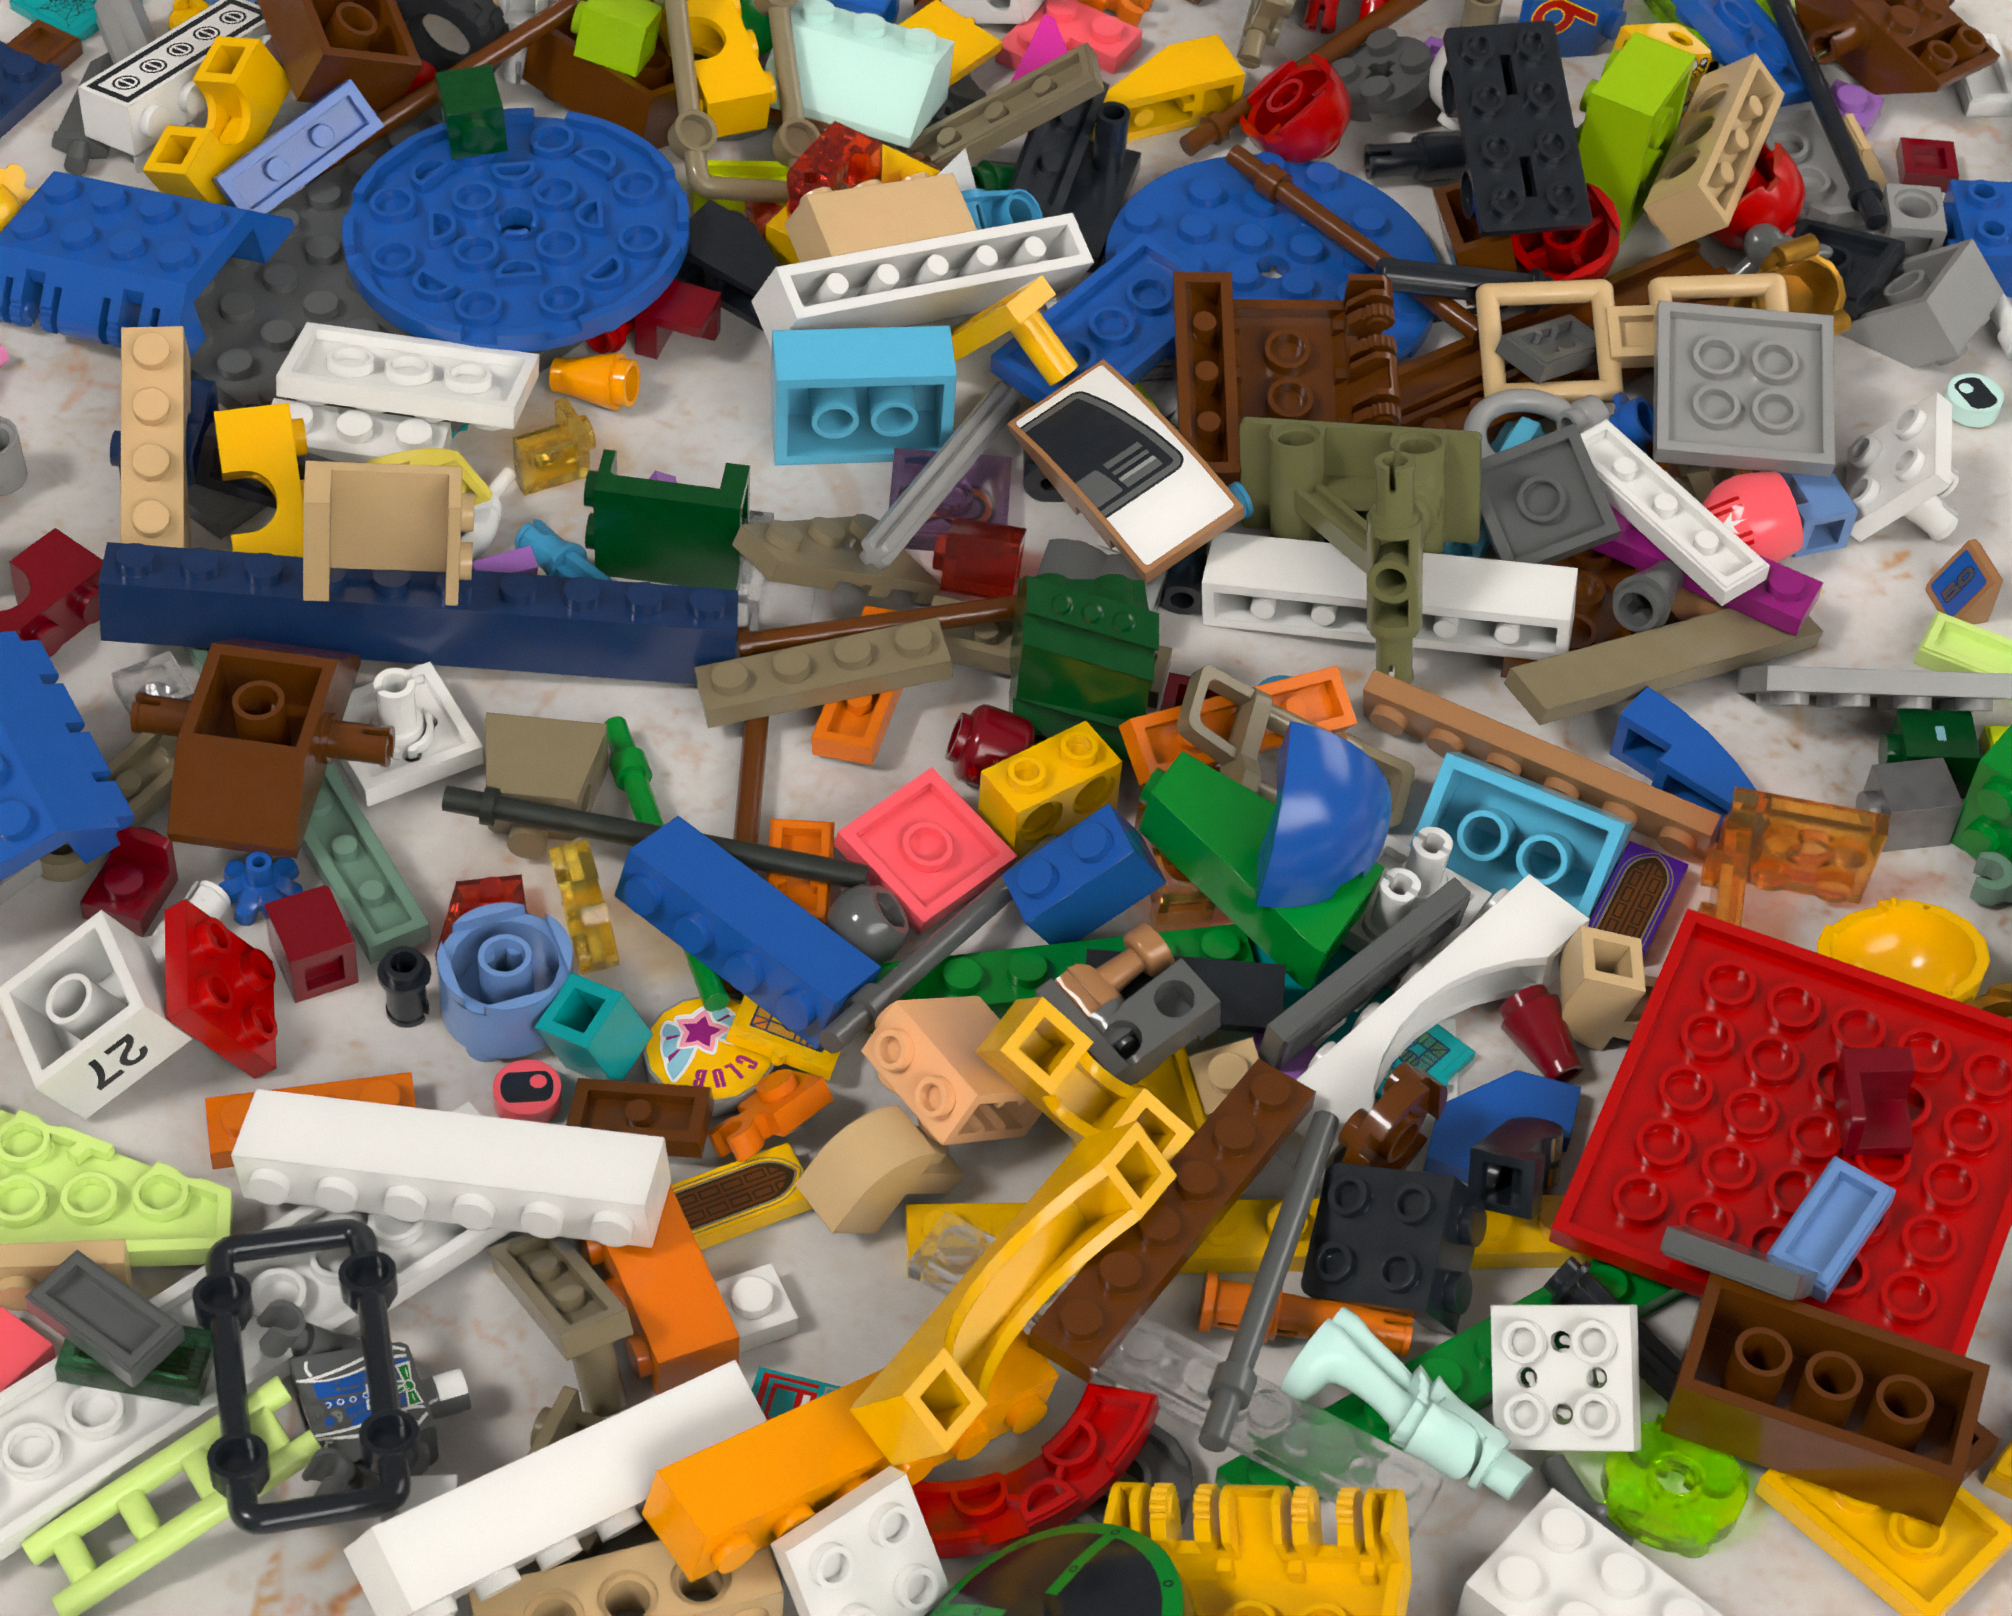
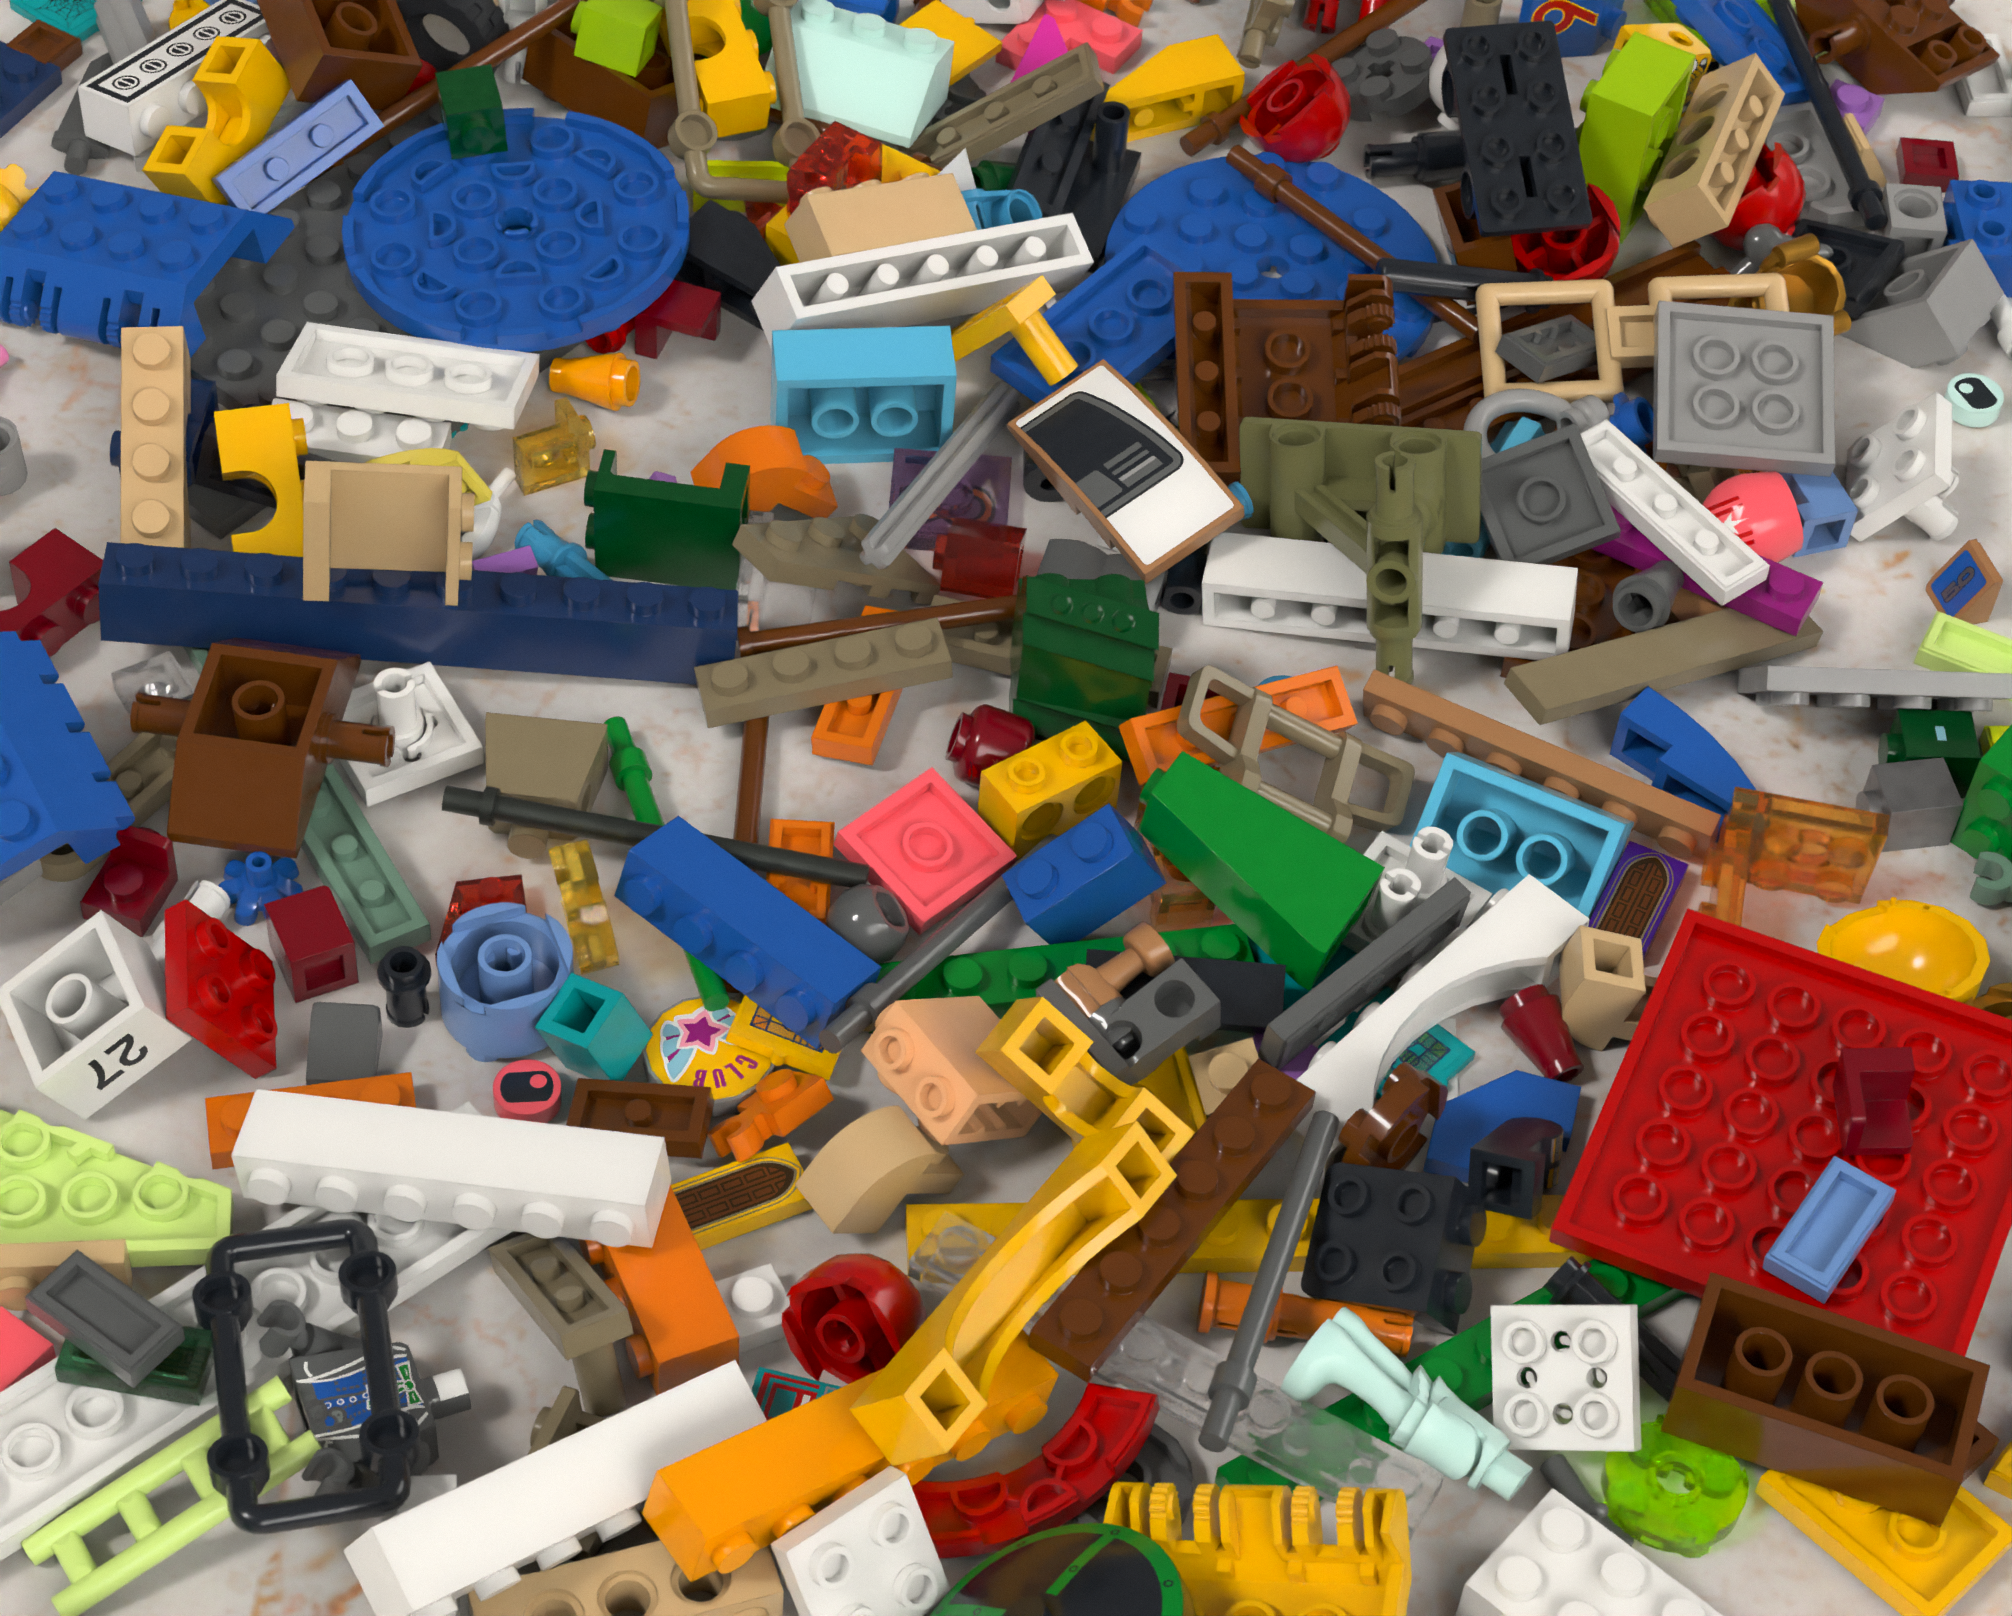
(343, 1042): none -> dark grey slope
(776, 471): none -> orange brick
(851, 1316): none -> red cylinder
(1325, 819): blue brick -> none
(1738, 1262): dark grey tile -> none

